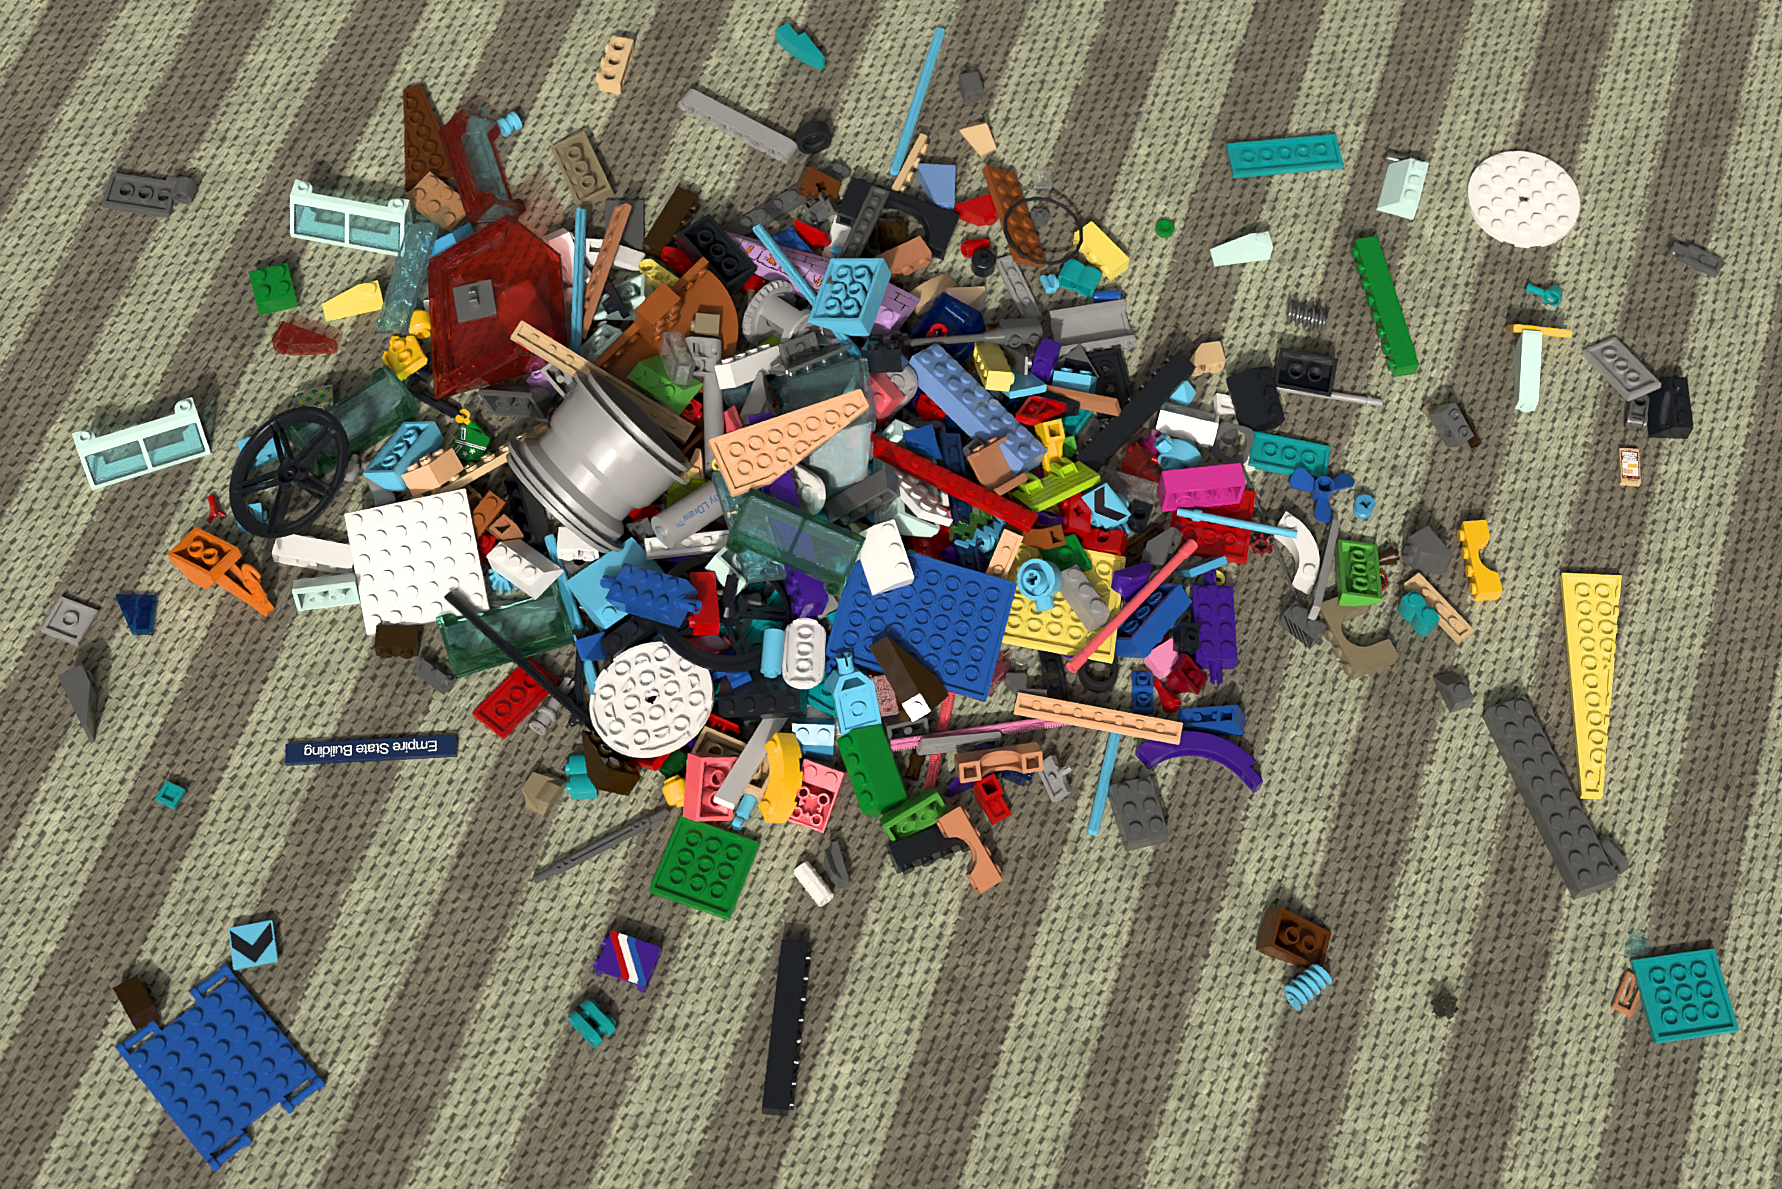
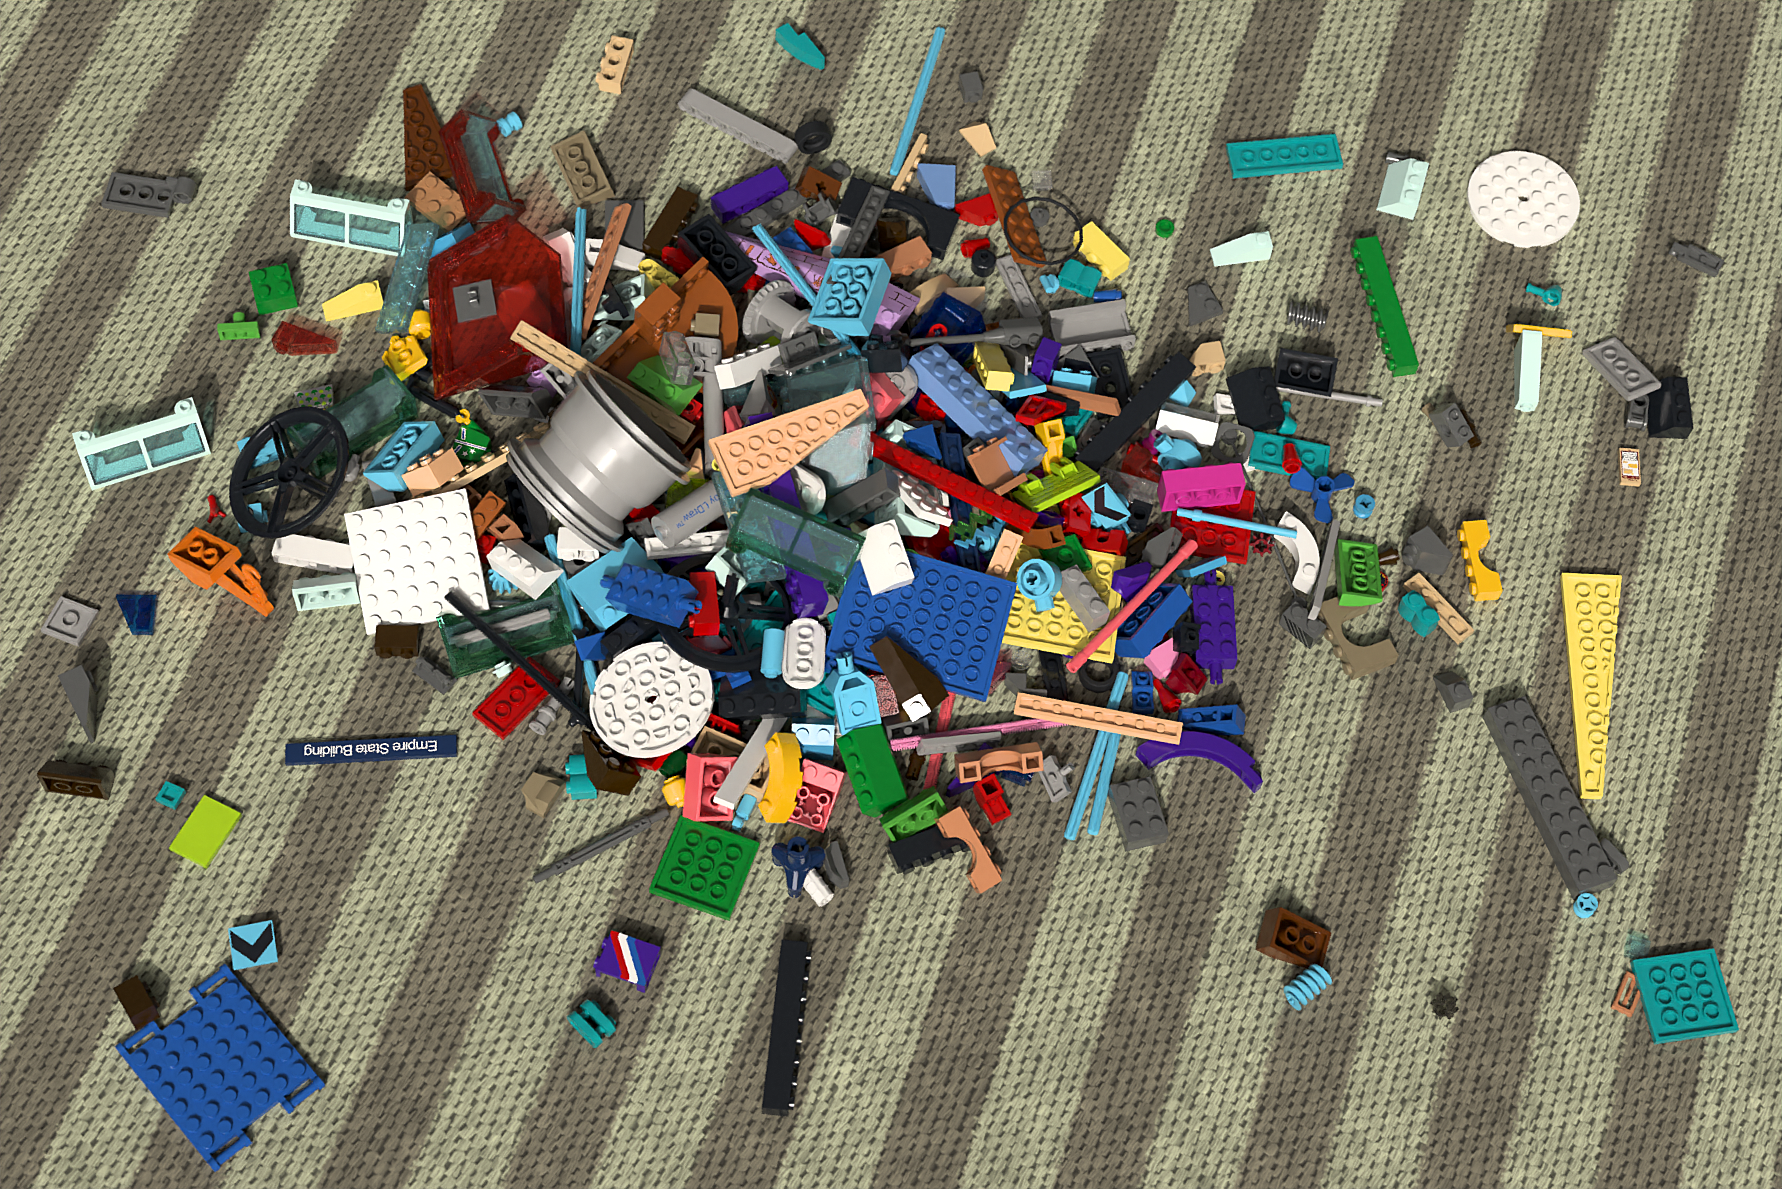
(76, 779): none -> dark brown slope
(205, 831): none -> lime tile
(238, 329): none -> bright green tile
(502, 627): none -> light grey axle
(502, 669): none -> light aqua plate
(748, 194): none -> dark purple brick
(797, 862): none -> dark blue wheel
(1094, 761): none -> medium azure axle
(1202, 304): none -> dark grey wing
(1289, 425): none -> teal bar
(1291, 461): none -> red cone
(1589, 901): none -> medium azure wheel

